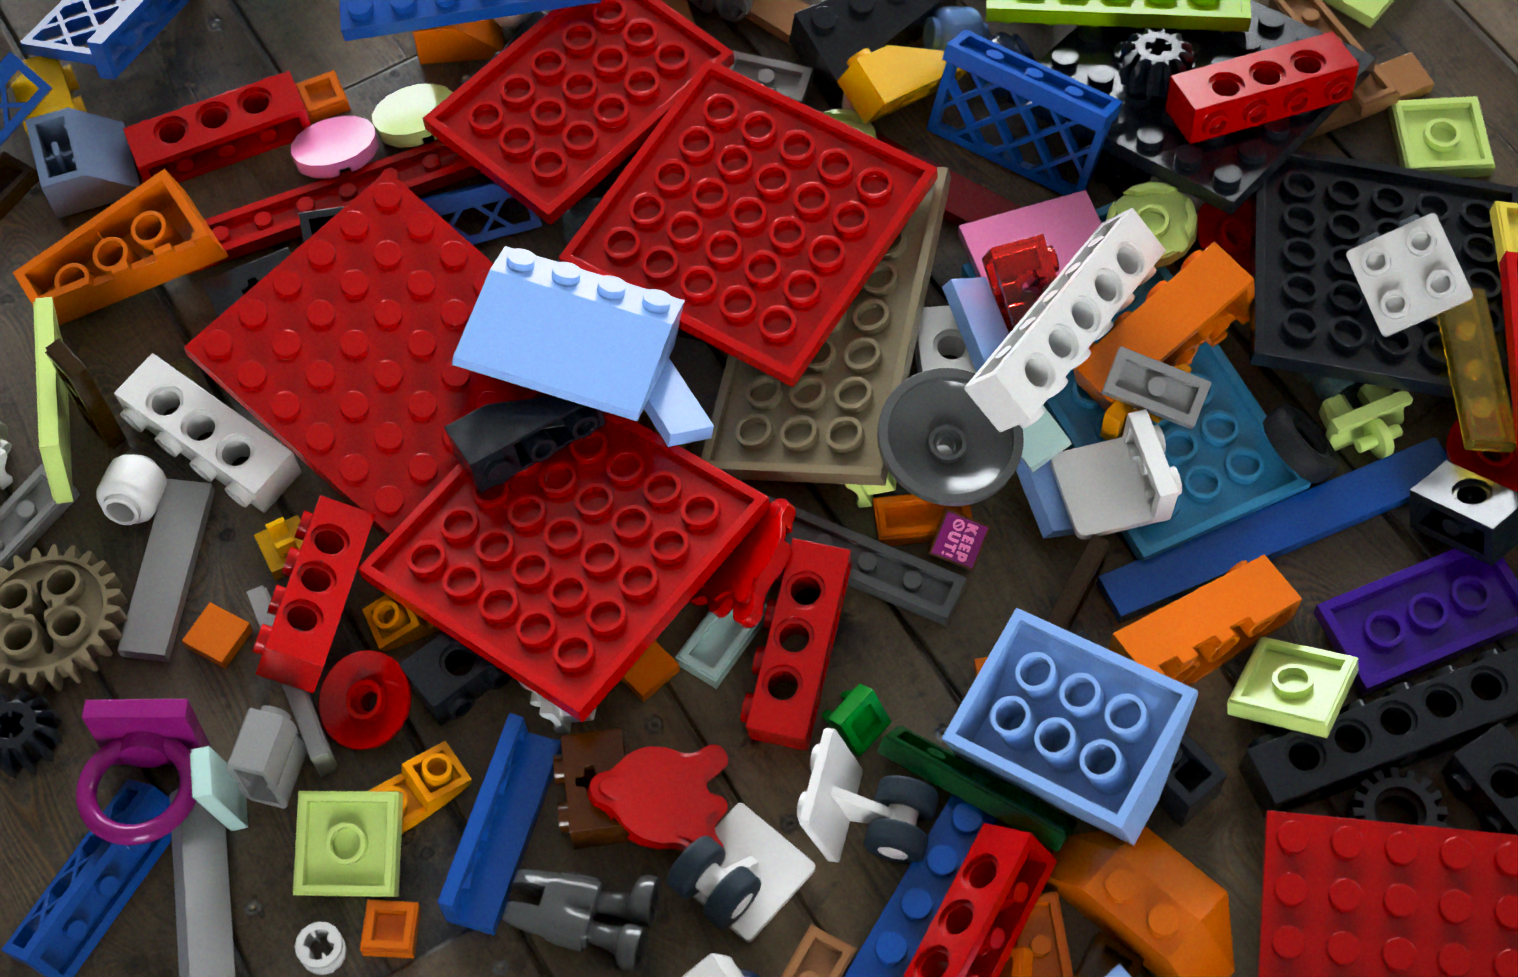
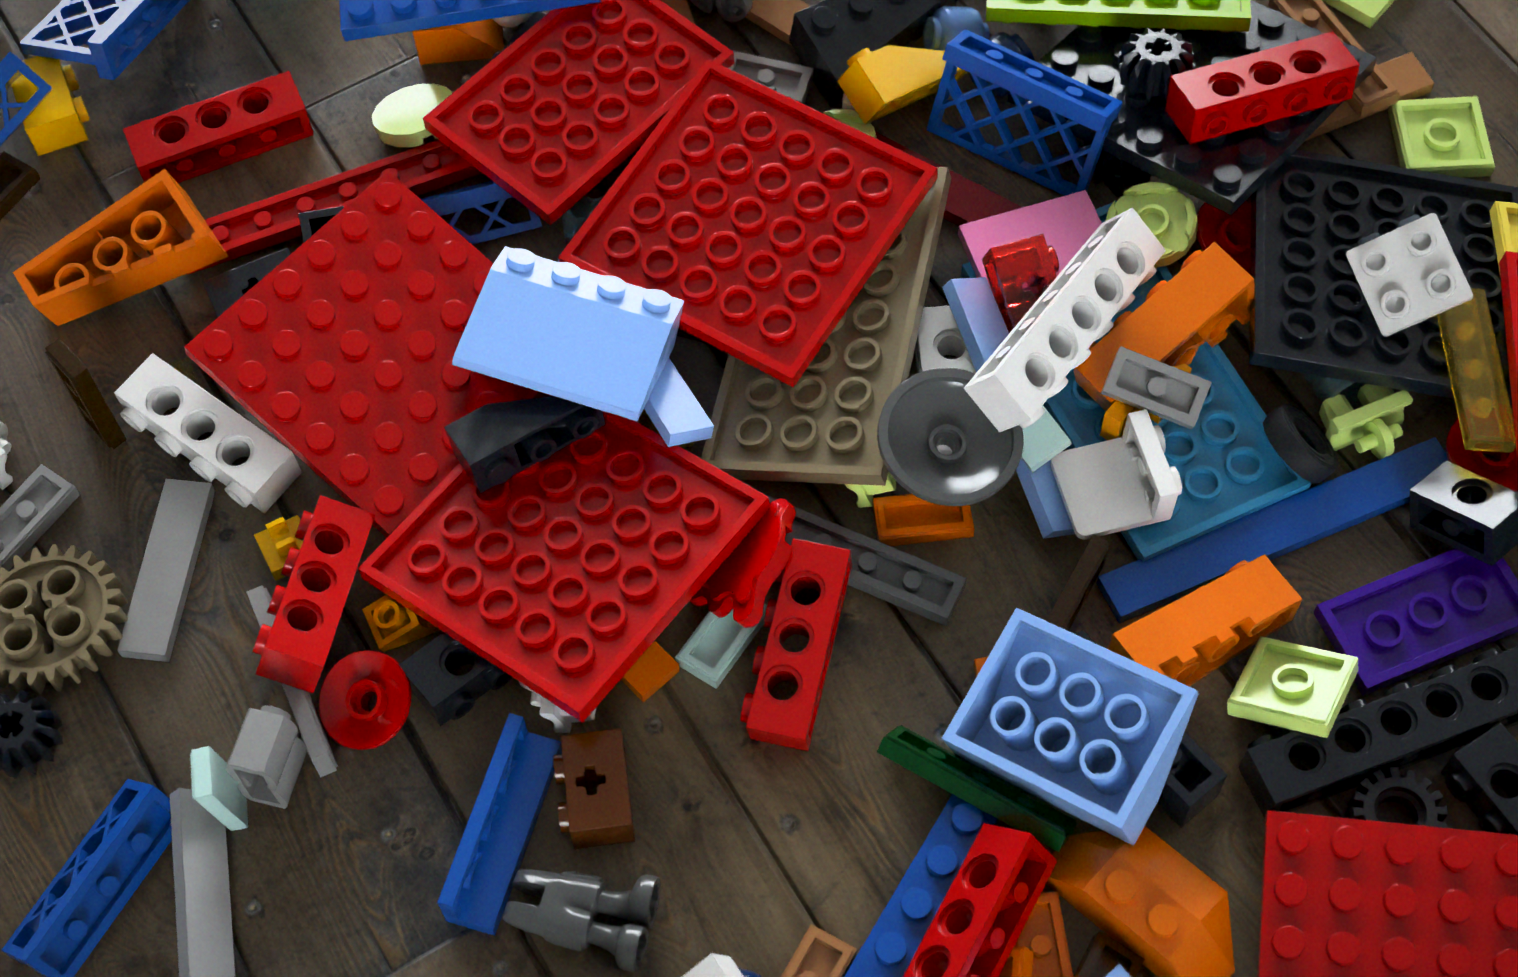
(52, 405): yellowish green tile -> none
(81, 160): sand blue slope -> none
(131, 489): white head -> none
(145, 736): magenta tile -> none
(217, 635): orange tile -> none
(315, 932): white bush -> none
(323, 97): orange tile -> none
(334, 146): bright pink tile -> none
(348, 843): yellowish green tile -> none
(390, 929): orange tile -> none
(427, 783): light orange slope -> none
(663, 795): red tile -> none
(746, 878): white plate -> none
(834, 802): white plate -> none
(858, 718): green tile -> none
(959, 539): tile -> none

